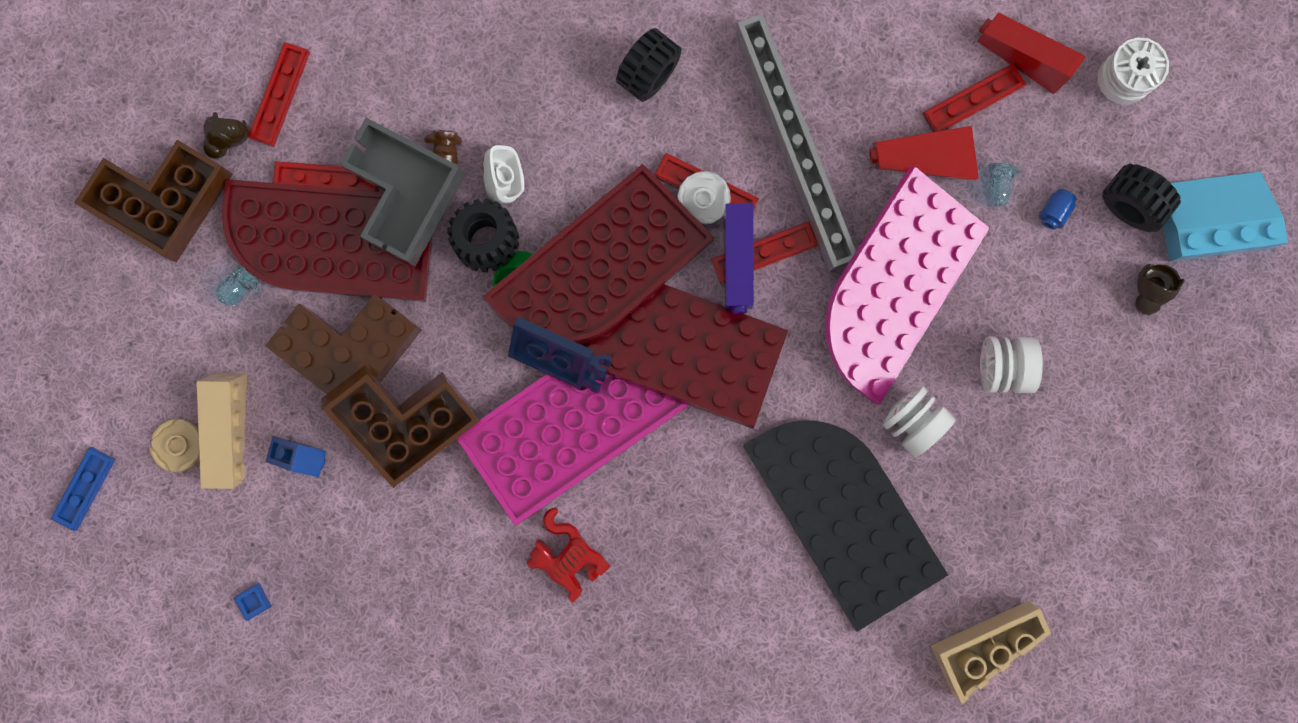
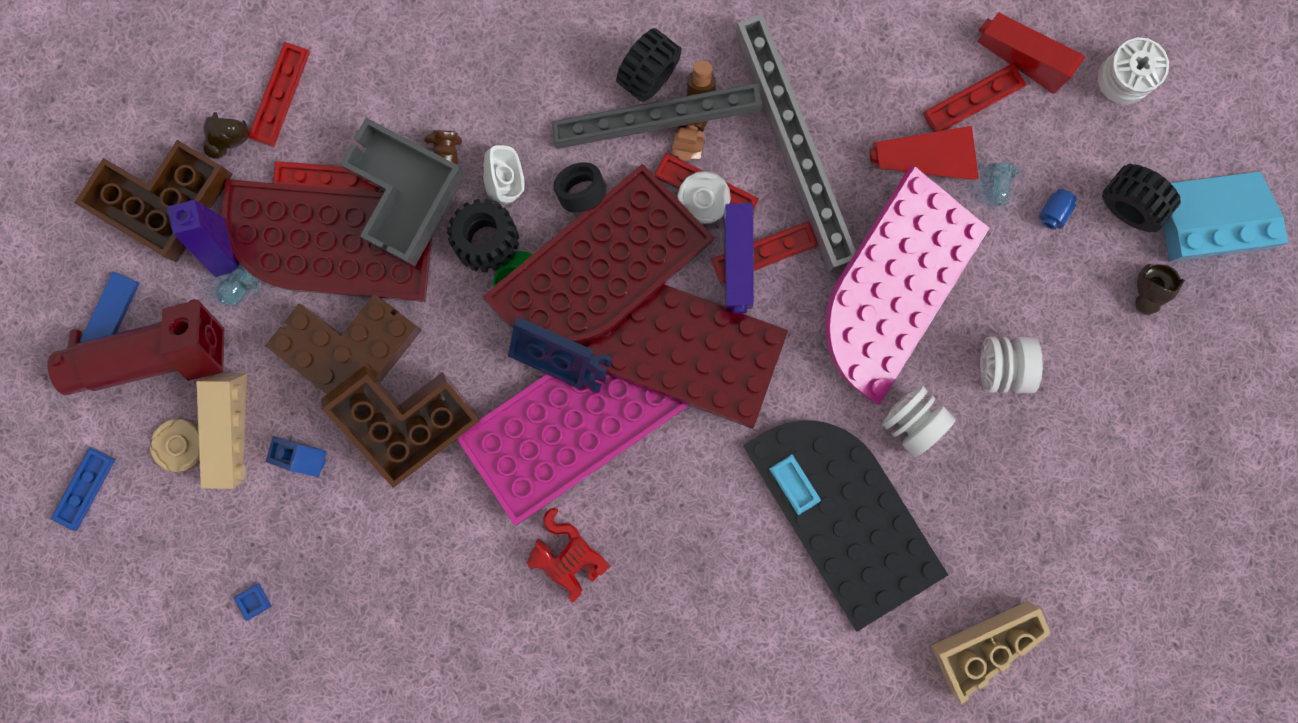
(111, 307): none -> blue tile
(184, 342): none -> dark red piece
(204, 236): none -> dark purple slope
(573, 175): none -> black tyre
(657, 115): none -> dark grey tile
(690, 138): none -> nougat piece
(794, 484): none -> medium azure tile

